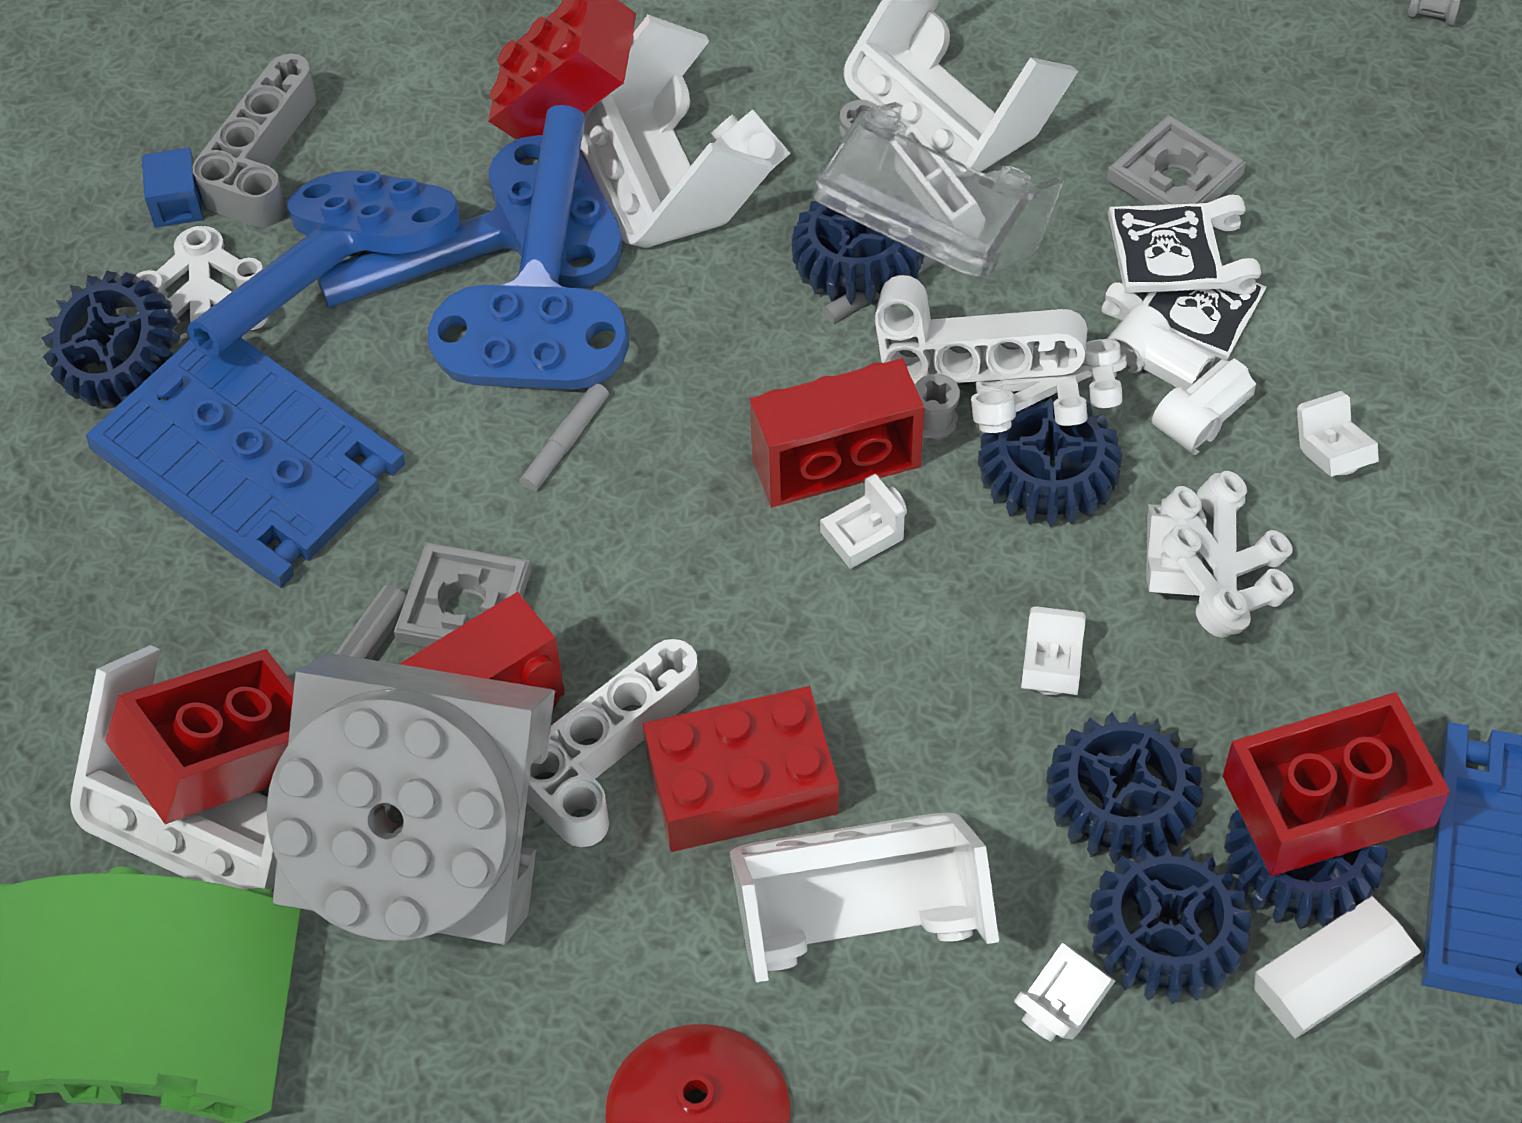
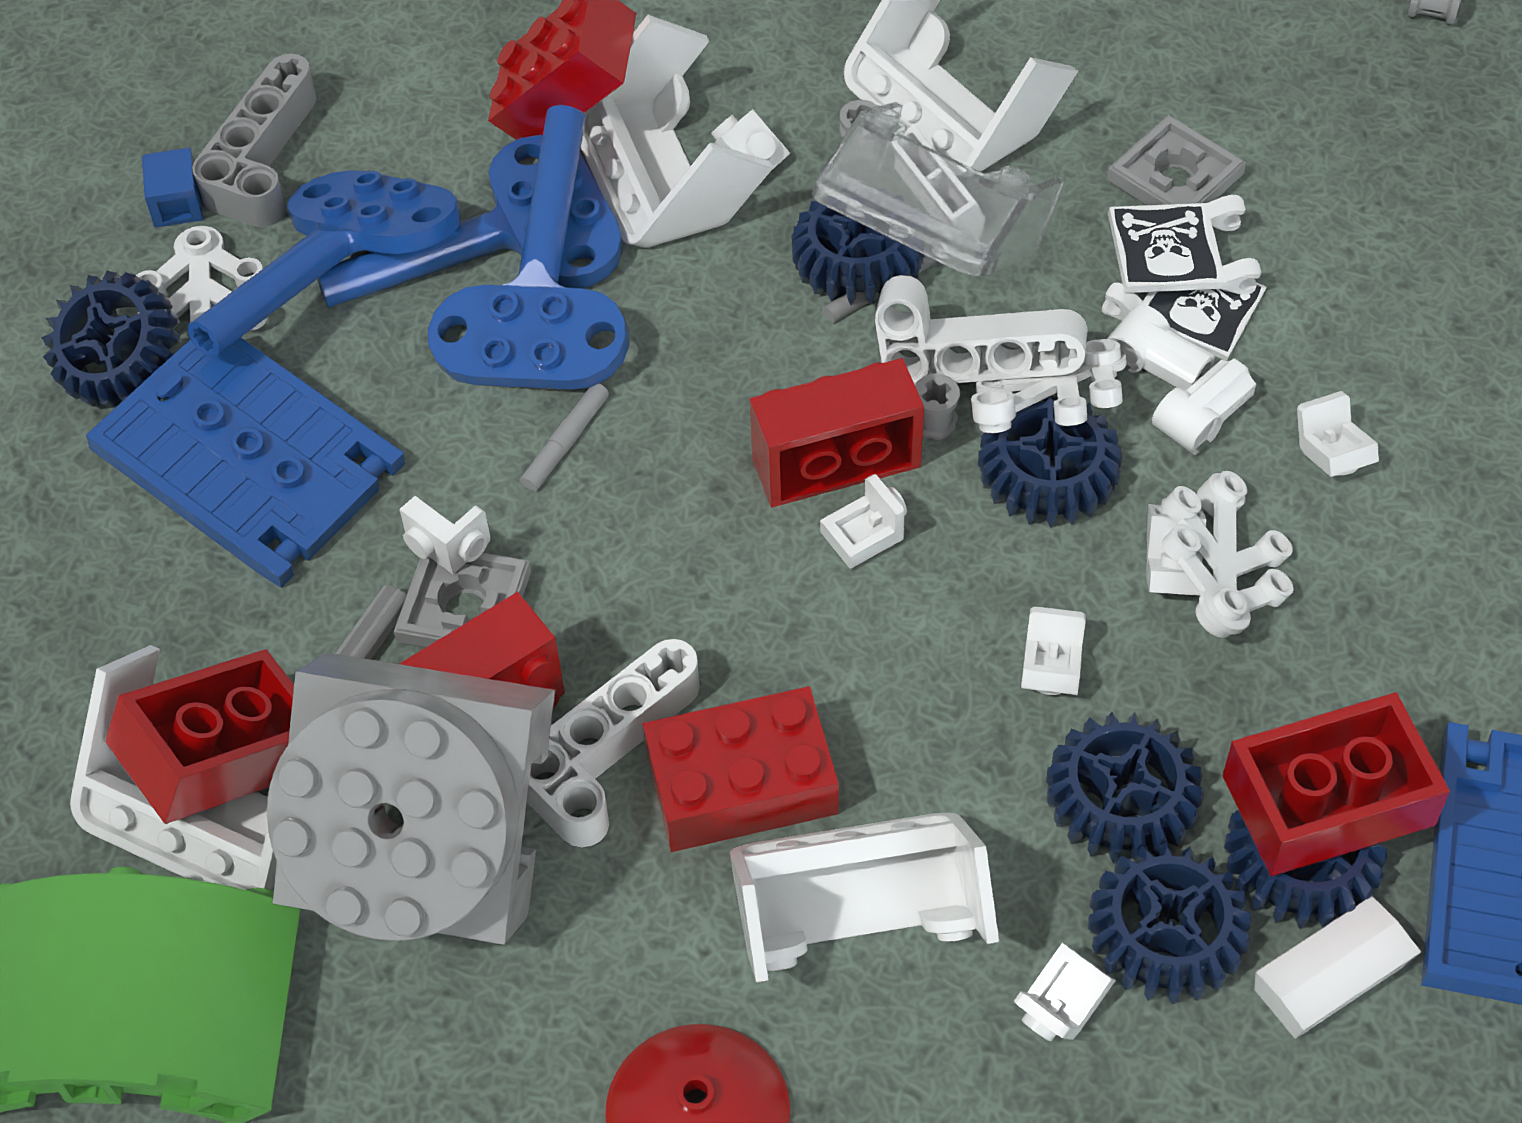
(446, 543): none -> white bracket

